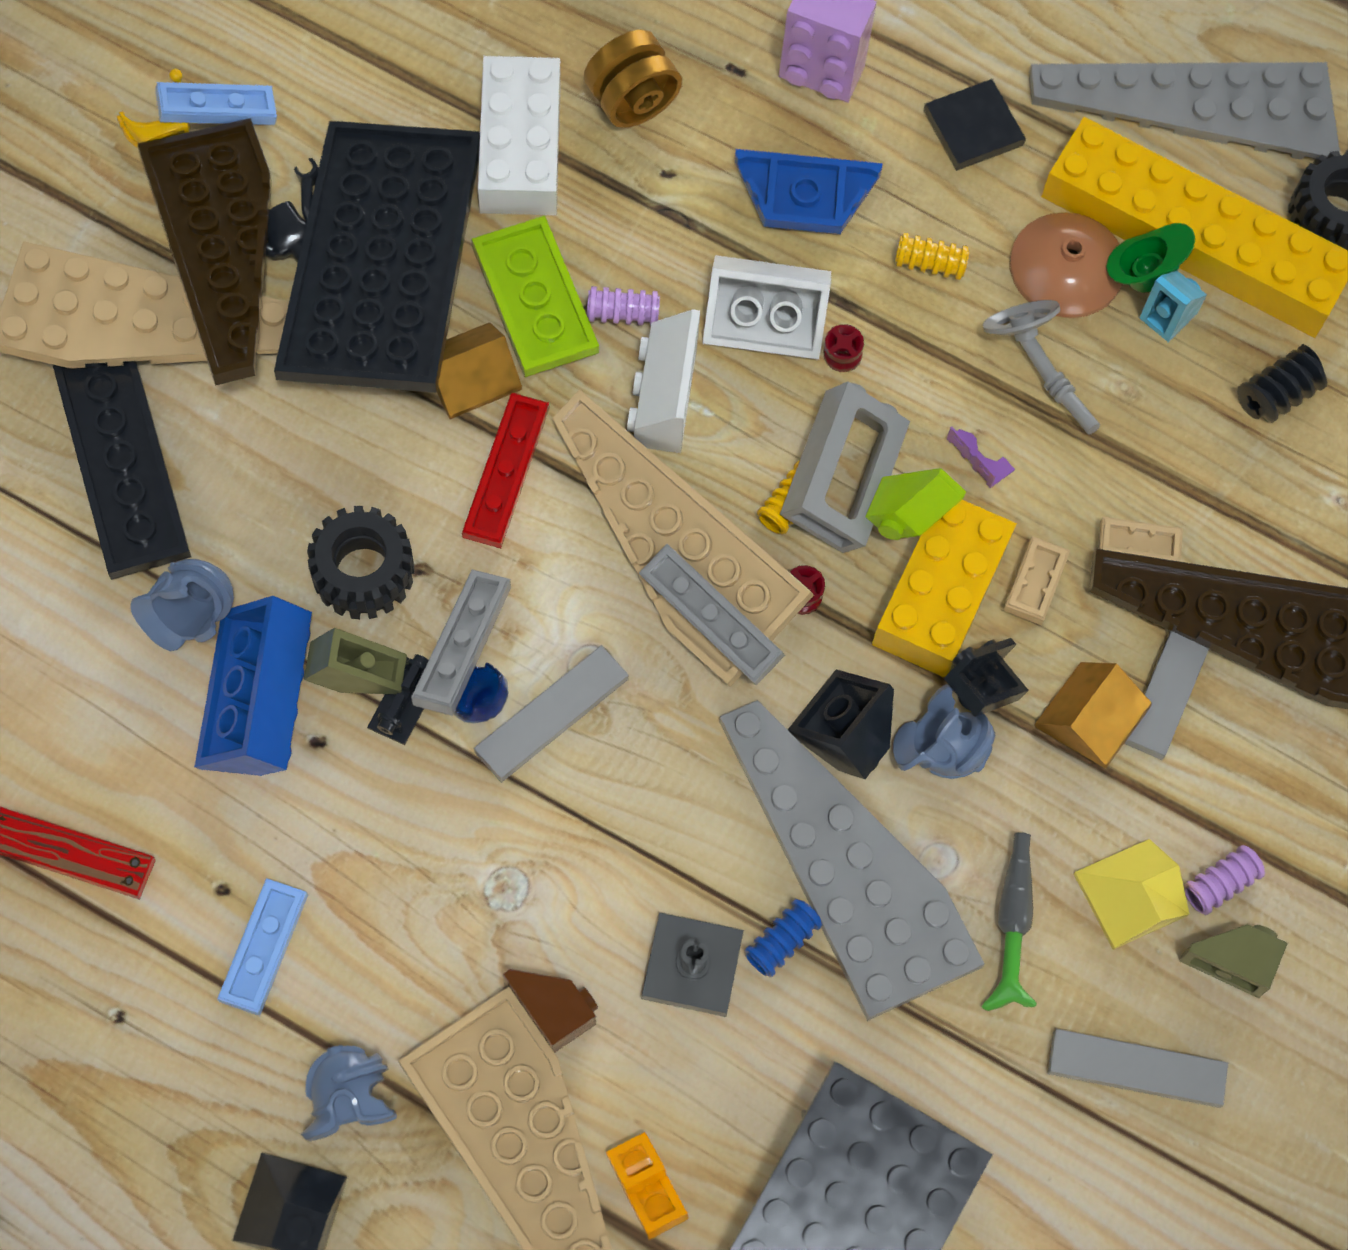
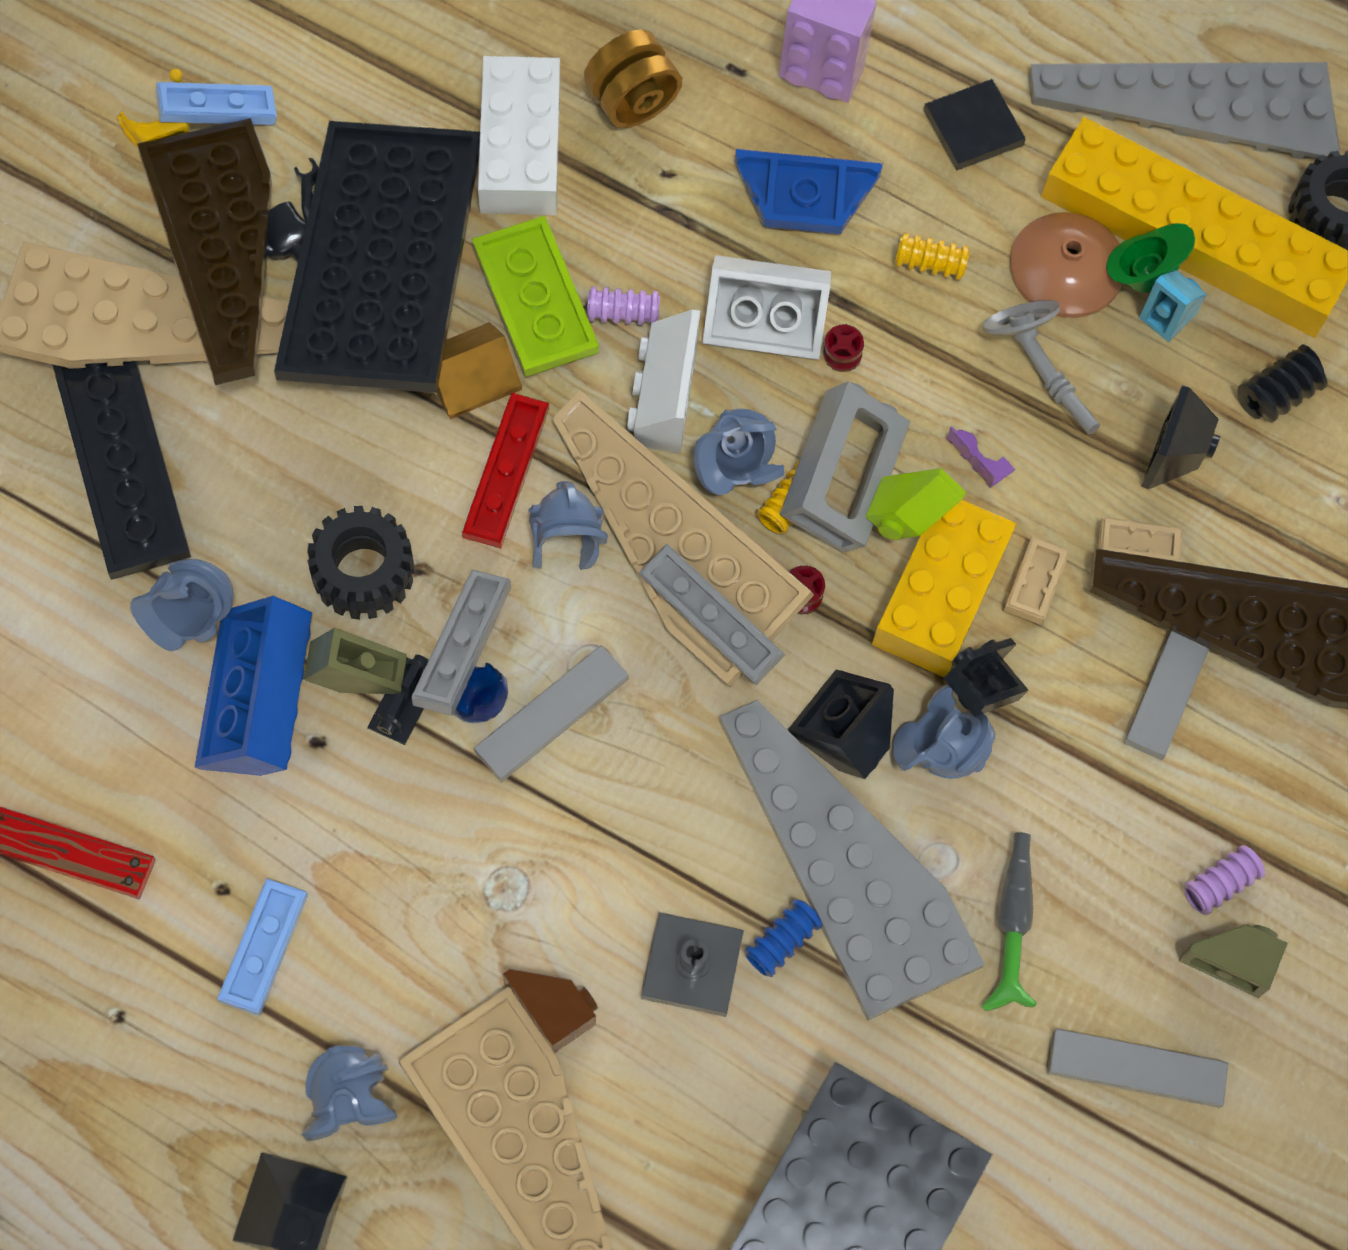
(567, 514): none -> sand blue helmet
(647, 1185): light orange slope -> none
(740, 459): none -> sand blue helmet
(1095, 711): pearl gold slope -> none
(1134, 892): light yellow slope -> none
(1183, 440): none -> black slope

